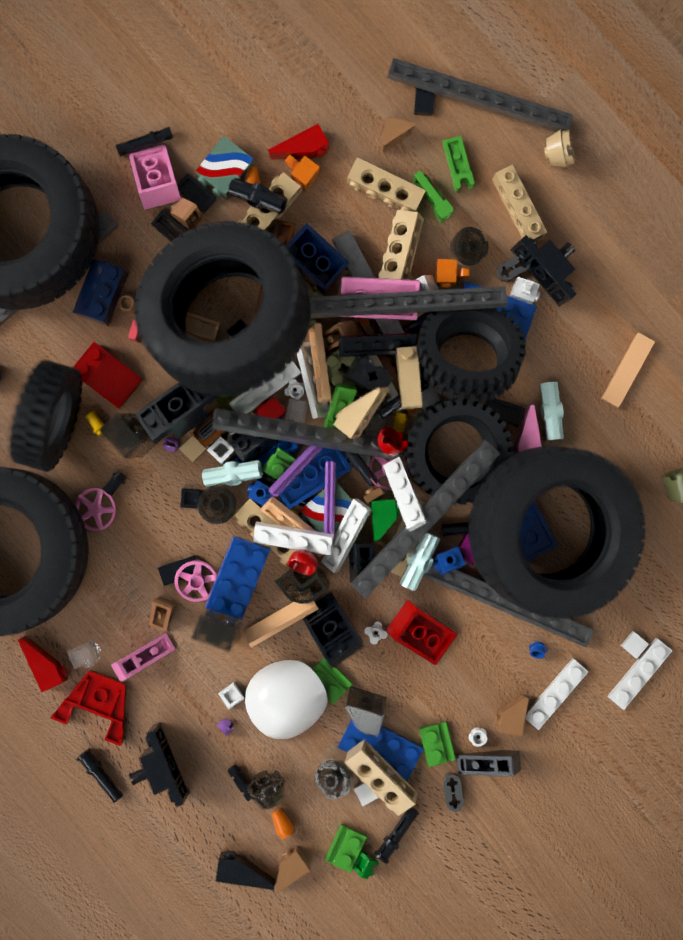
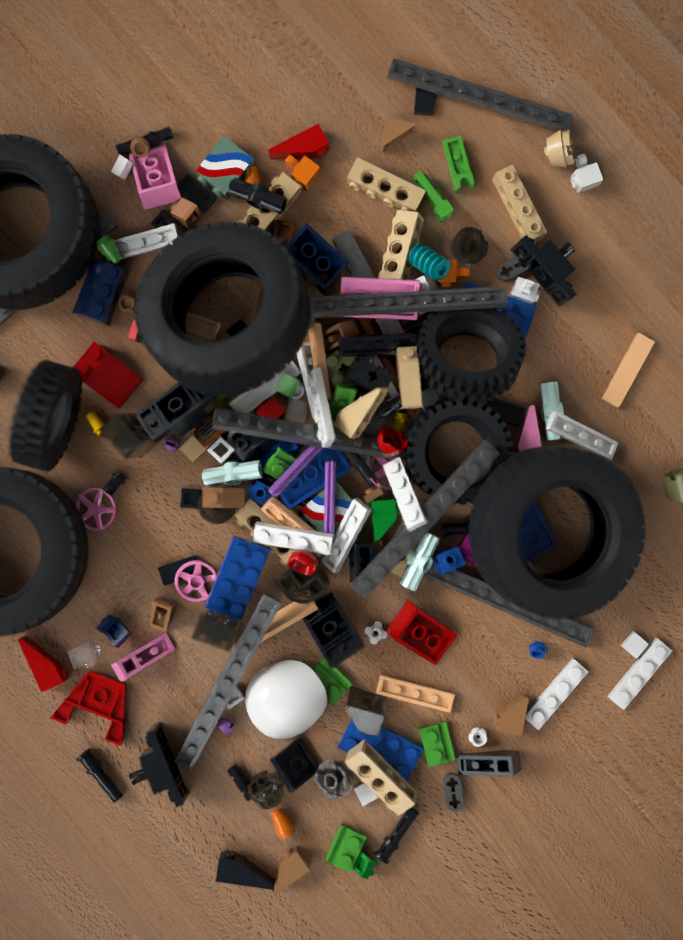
(109, 249): none -> bright green cone
(114, 630): none -> dark blue bracket
(122, 167): none -> white tile
(139, 147): none -> medium nougat plate
(146, 241): none -> white plate
(223, 498): none -> medium nougat slope
(227, 681): none -> flat silver plate
(287, 385): none -> bright green tile
(294, 765): none -> black plate
(322, 412): none -> white plate
(415, 693): none -> light nougat tile
(429, 262): none -> teal piece
(581, 435): none -> white plate
(586, 175): none -> white brick

